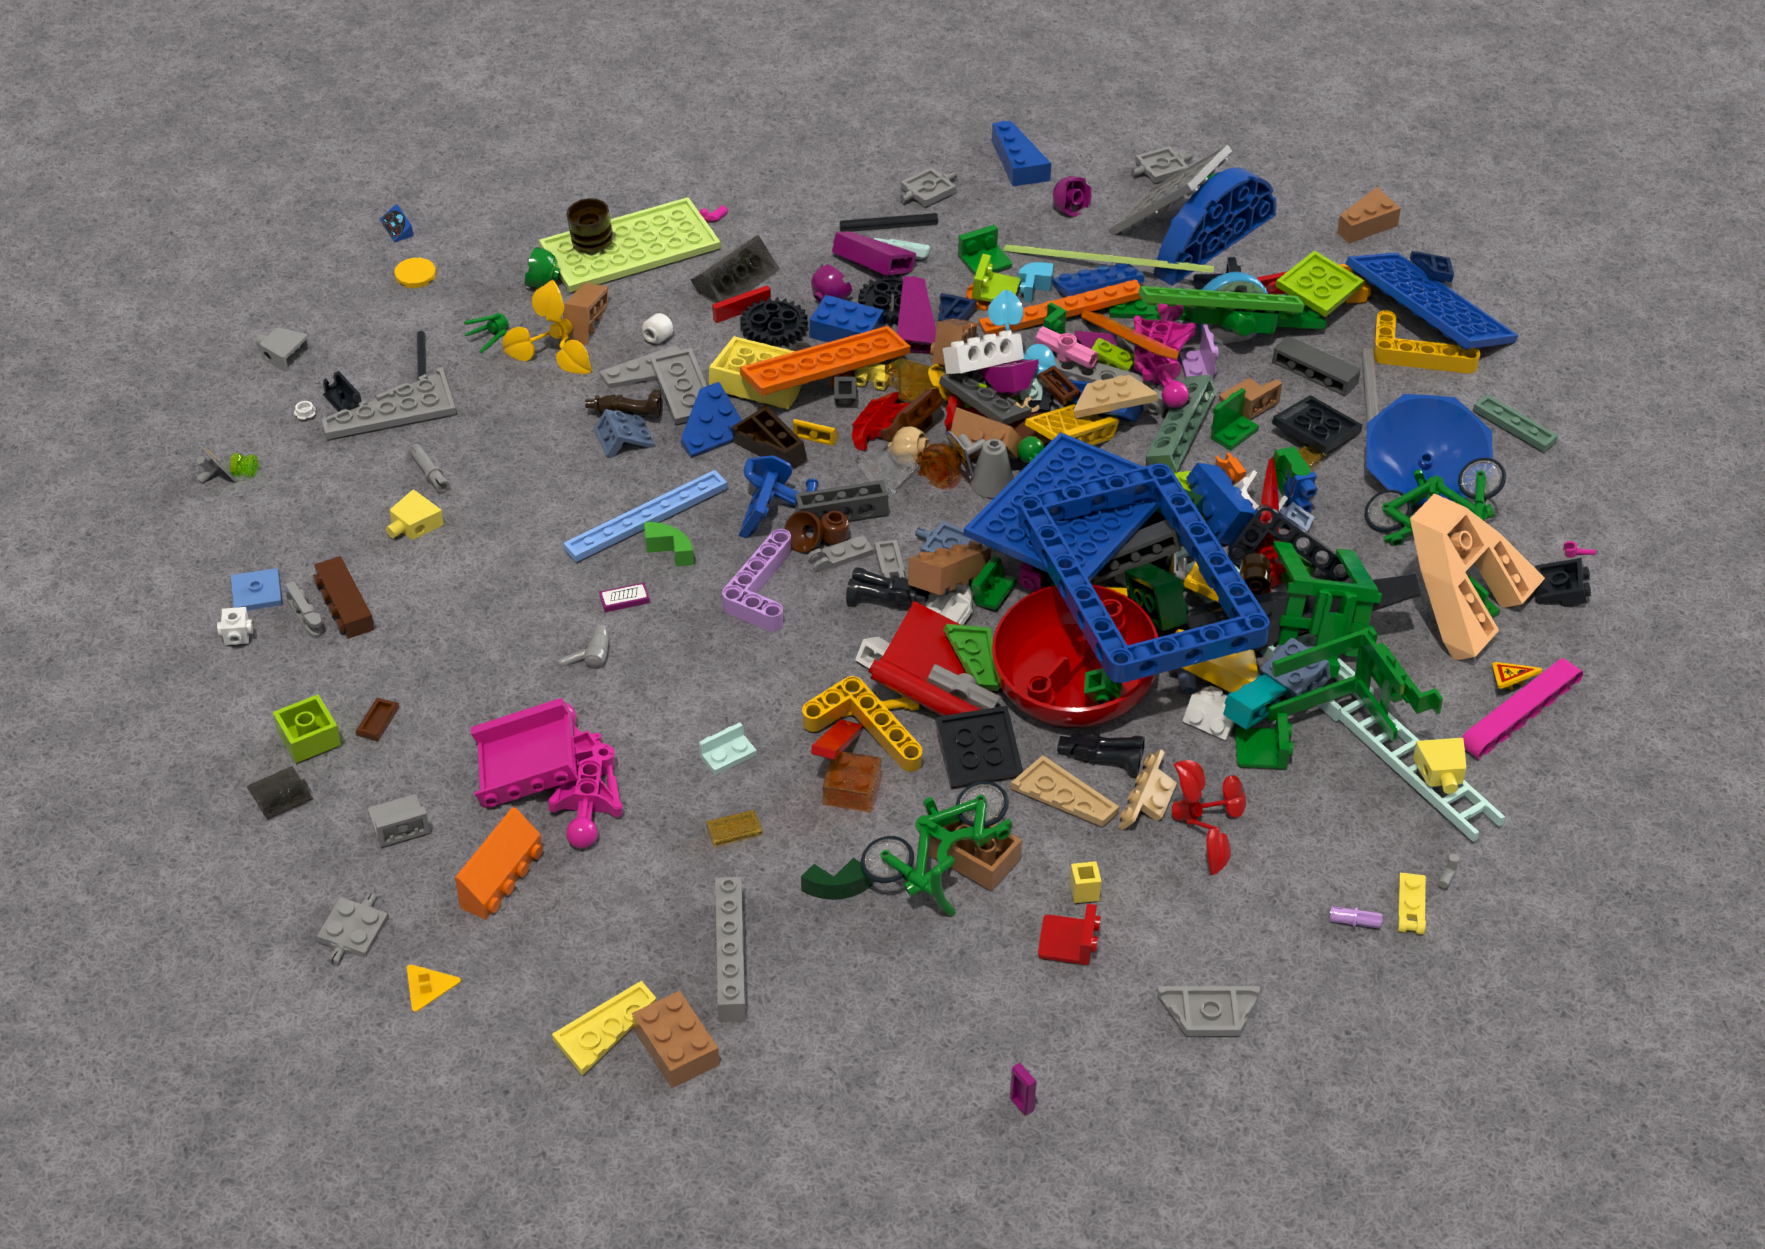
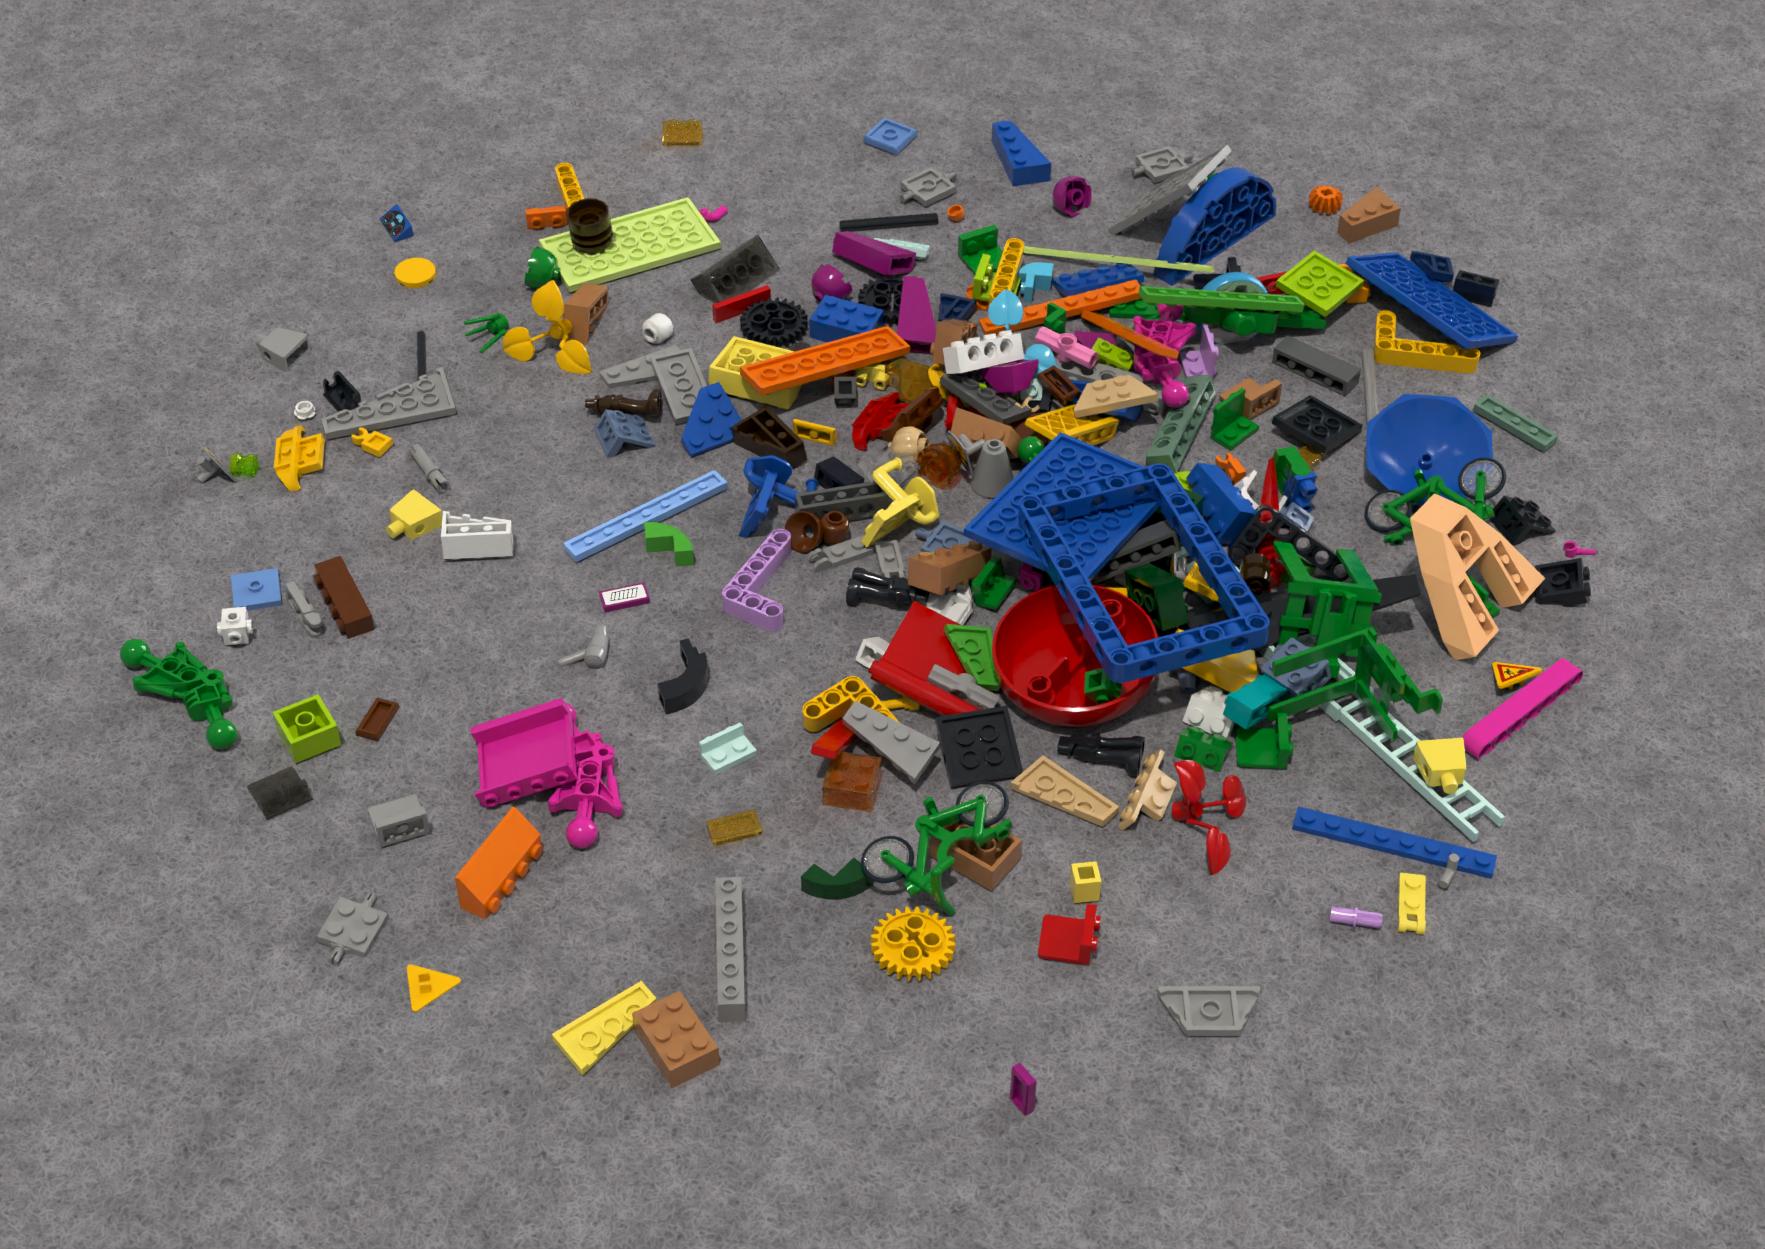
(185, 678): none -> green piece
(297, 456): none -> yellow plate
(372, 443): none -> yellow plate
(475, 538): none -> white wedge
(546, 217): none -> orange bracket
(567, 184): none -> yellow beam
(682, 132): none -> clear yellow bracket
(689, 686): none -> black arch
(834, 473): none -> black hinge
(890, 136): none -> medium blue plate
(897, 742): none -> light grey wing
(914, 937): none -> yellow gear
(915, 502): none -> light yellow plate
(956, 213): none -> orange hinge
(1008, 268): none -> yellow beam
(1203, 748): none -> green bracket
(1325, 200): none -> orange gear
(1393, 842): none -> blue plate
(1476, 288): none -> black hinge
(1517, 517): none -> black bracket

